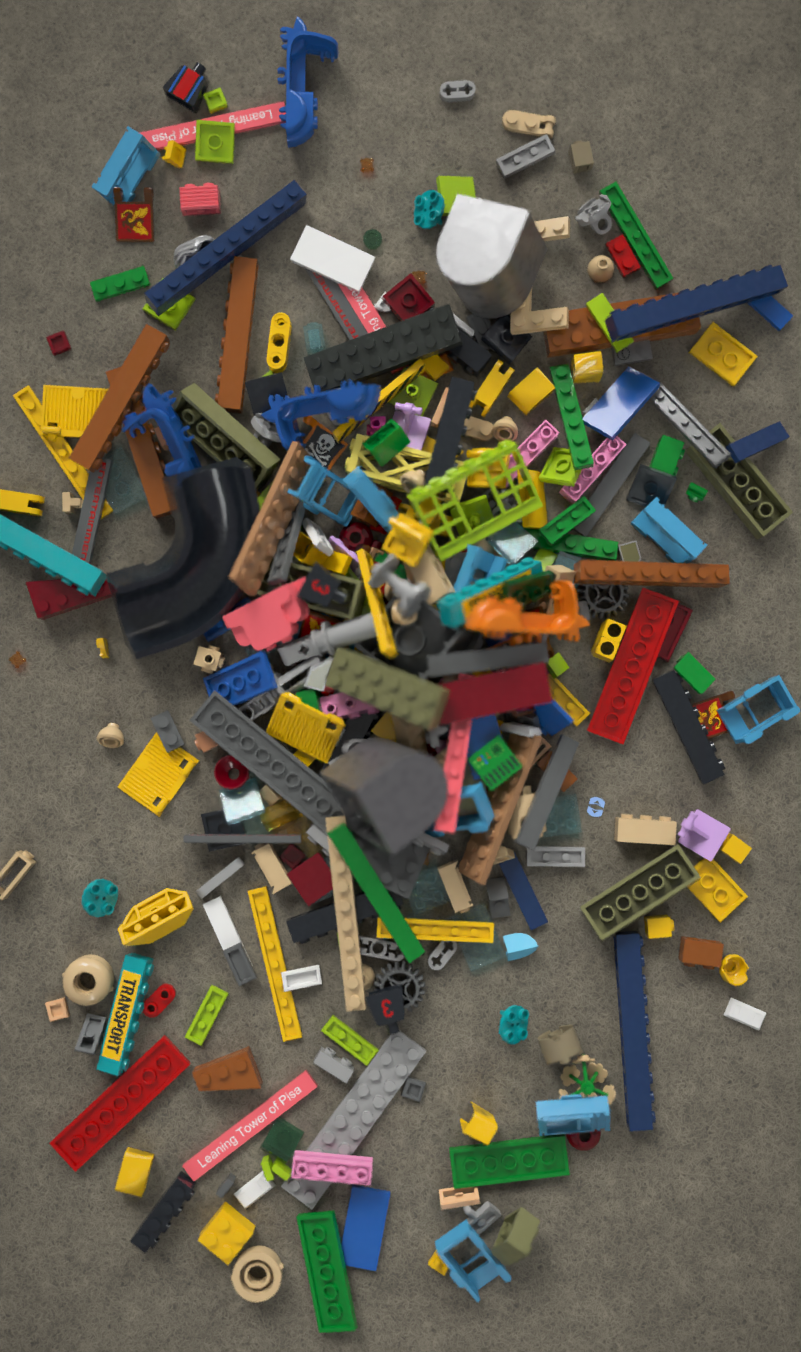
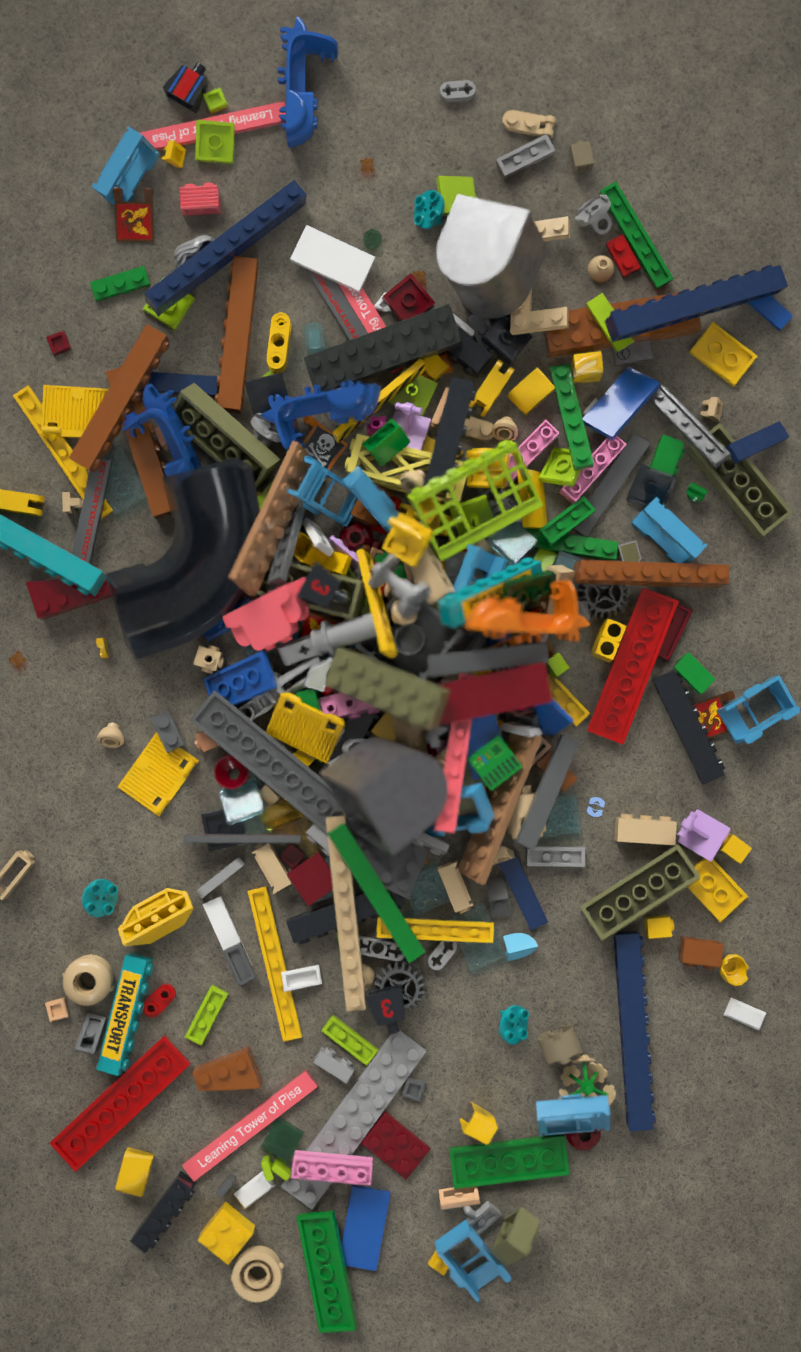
(176, 382): none -> dark blue tile
(395, 1145): none -> dark red plate
(714, 410): none -> tan tile

